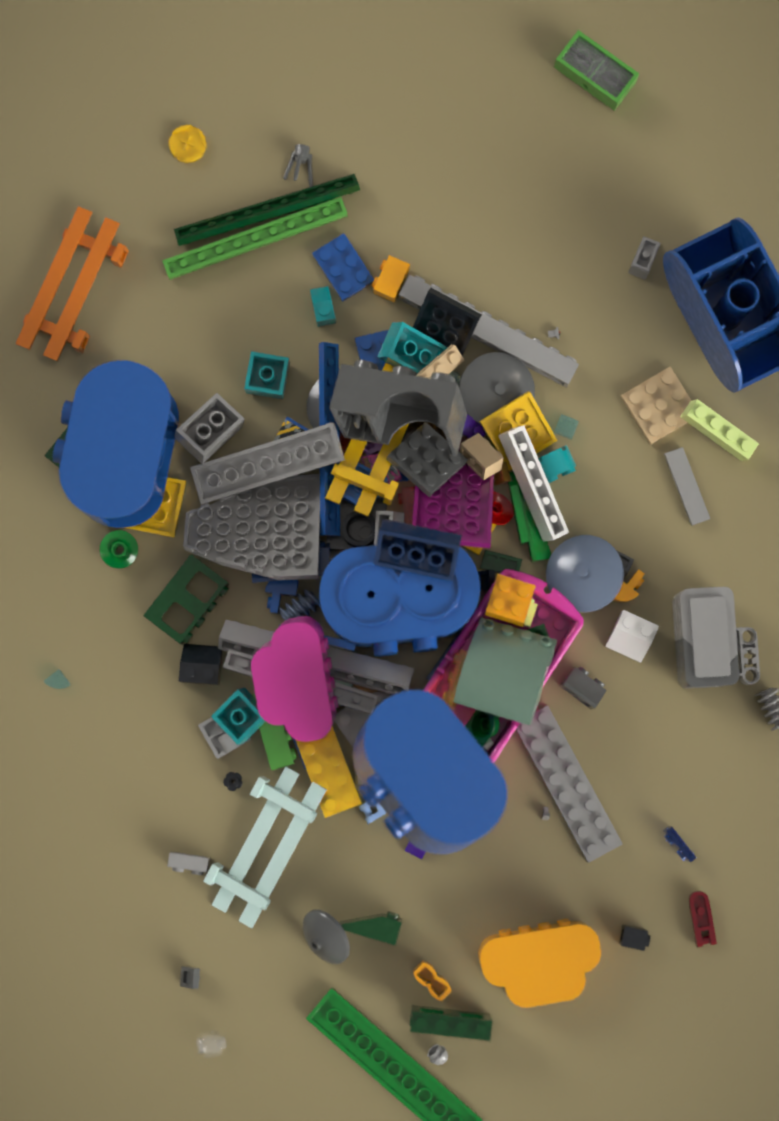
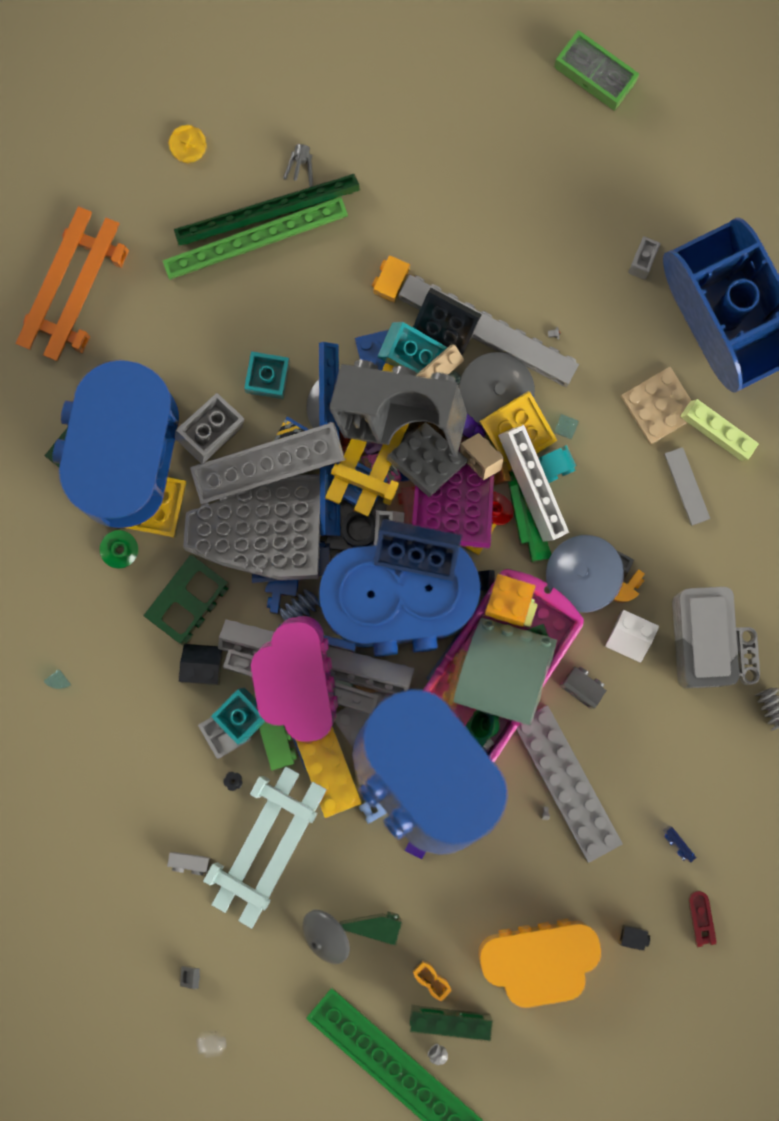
(323, 306): teal slope -> none
(343, 267): blue plate -> none
(499, 562): dark green plate -> none

